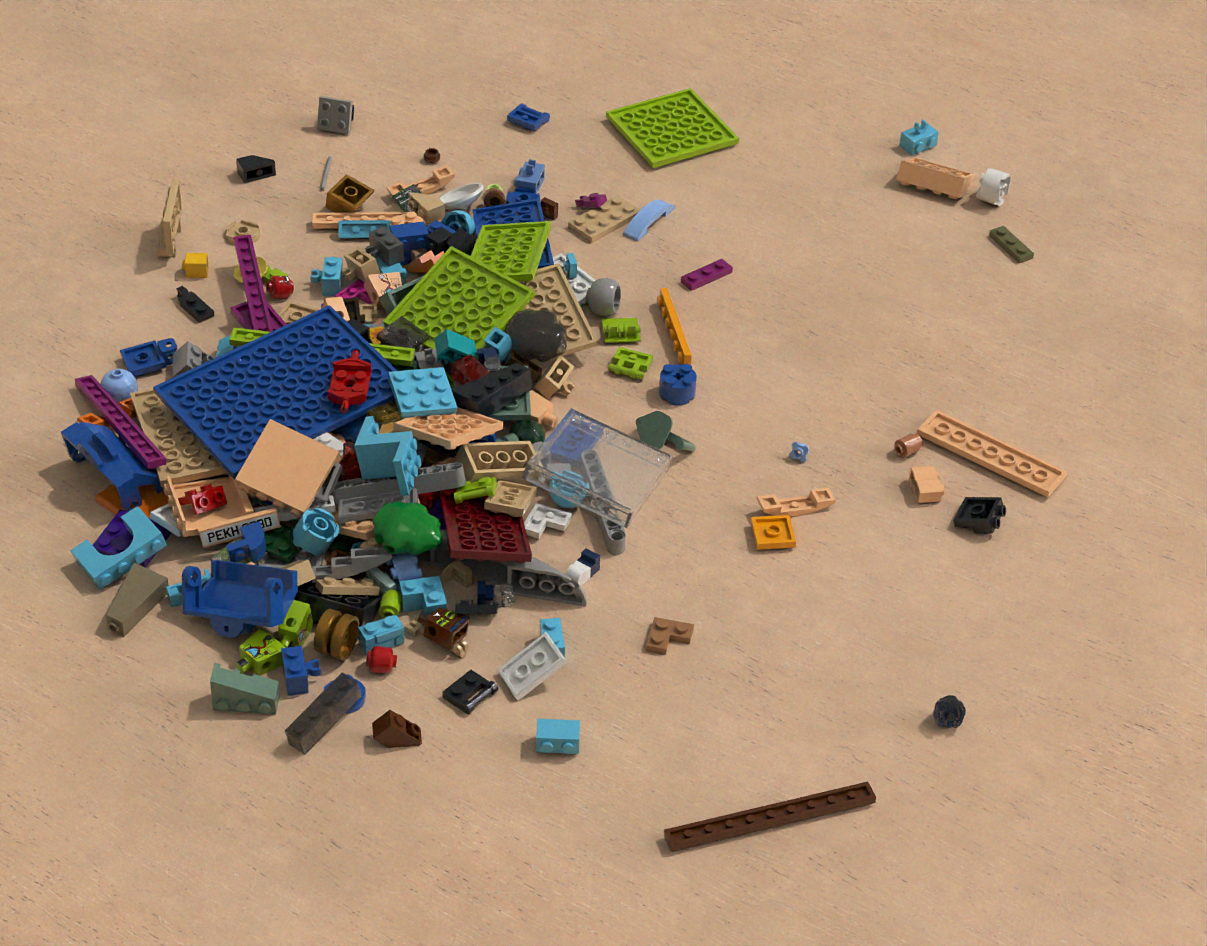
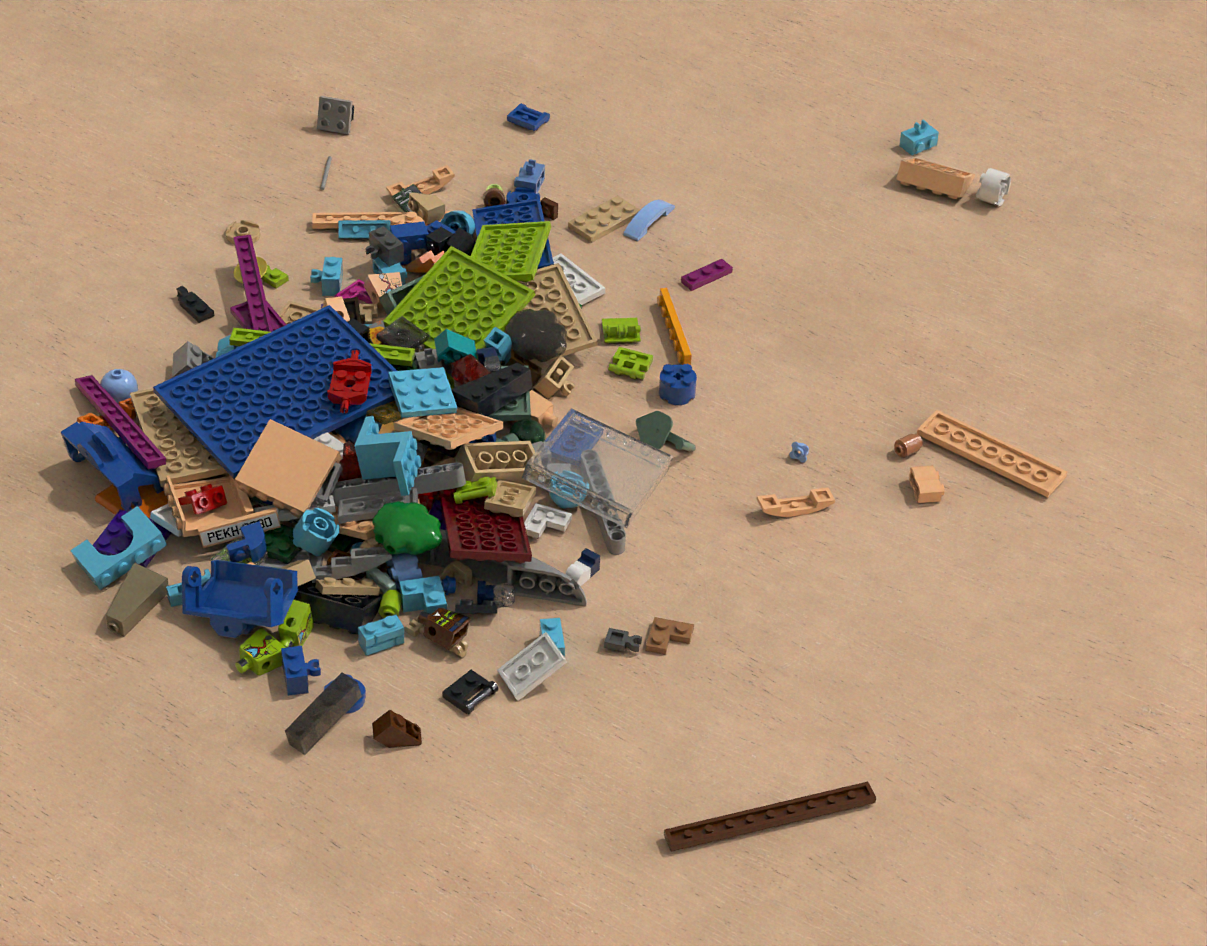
(154, 356): blue plate -> none
(170, 222): tan plate -> none
(196, 265): yellow brick -> none
(242, 692): sand green wedge -> none
(255, 168): black slope -> none
(280, 287): red head -> none
(336, 634): pearl gold wheel -> none
(347, 195): pearl gold slope -> none
(359, 265): tan brick -> none
(381, 659): red head -> none
(432, 155): reddish brown plate -> none
(449, 585): none -> blue plate
(462, 196): white dish -> none
(557, 736): medium azure brick -> none
(570, 265): medium azure plate -> none
(593, 201): magenta plate -> none
(604, 297): light grey wheel -> none
(620, 640): none -> dark grey plate
(672, 128): lime plate -> none
(773, 532): light orange plate -> none
(949, 712): clear smoke piece -> none
(980, 513): black plate -> none
(1011, 244): olive plate -> none

